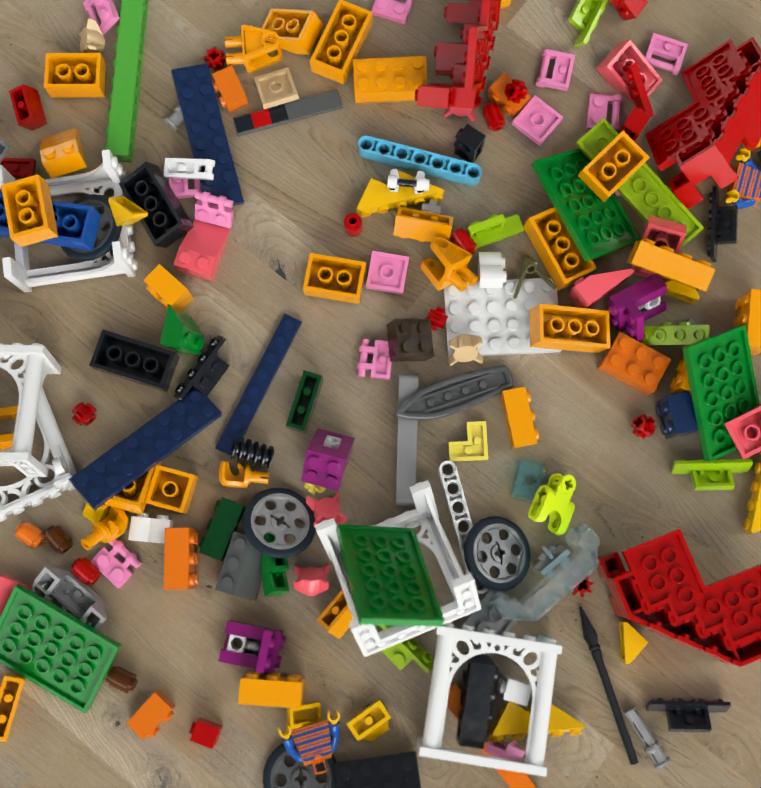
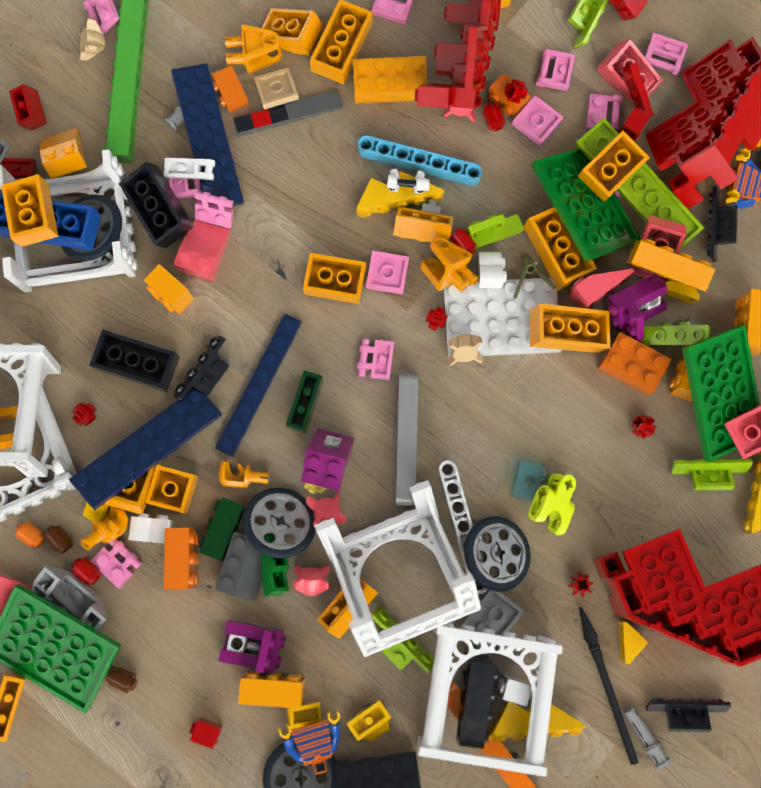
(75, 75): light orange brick -> none
(125, 211): yellow slope -> none
(150, 715): orange brick -> none
(181, 333): green slope -> none
(215, 59): red gear -> none
(252, 451): black piece -> none
(353, 224): red brick -> none
(388, 576): green plate -> none
(410, 340): dark brown brick -> none
(456, 393): dark grey piece -> none
(469, 143): black brick -> none
(474, 448): light yellow plate -> none
(503, 750): bright pink slope -> none
(519, 417): light orange brick -> none
(551, 558): light grey hips -> none
(557, 583): clear windscreen -> none
(676, 415): dark blue brick -> none

